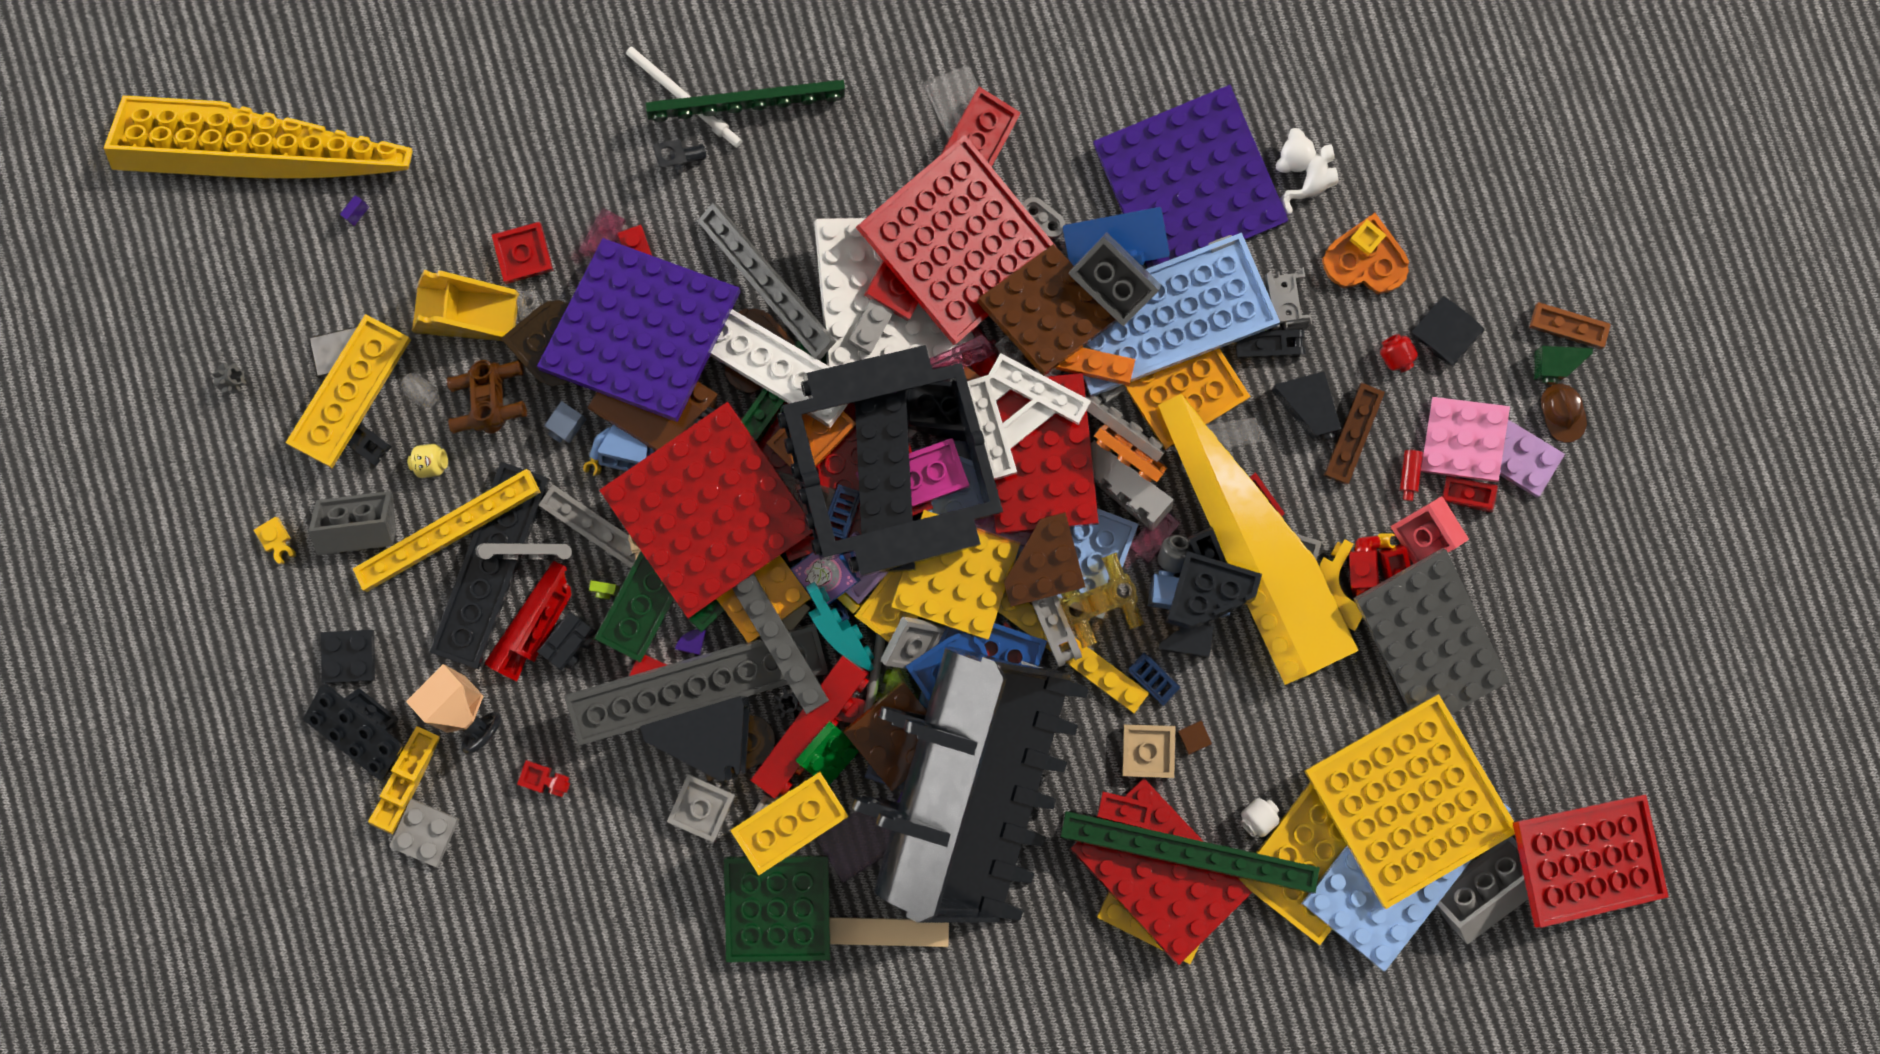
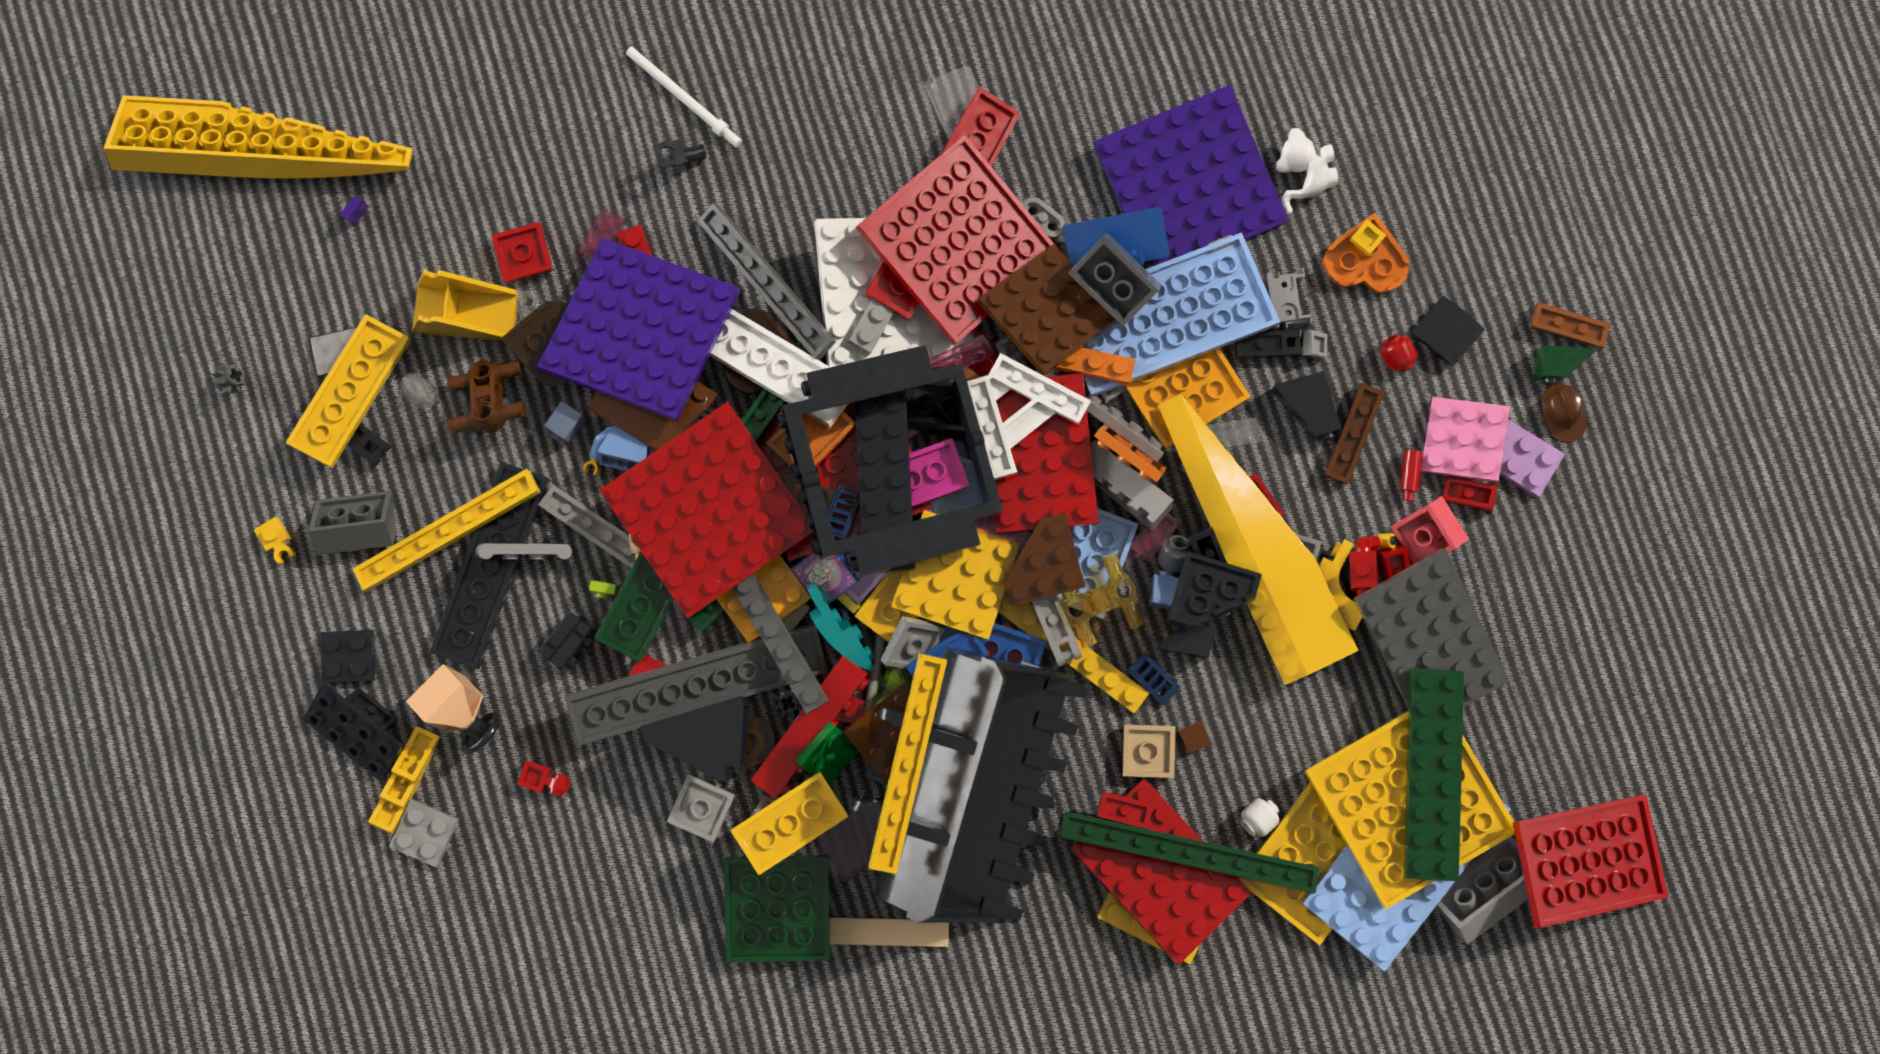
(427, 460): light yellow head -> none
(531, 624): red wedge -> none
(691, 642): dark purple tile -> none
(736, 101): dark green plate -> none
(907, 763): none -> yellow plate
(1315, 344): none -> light grey tile
(1434, 774): none -> dark green plate

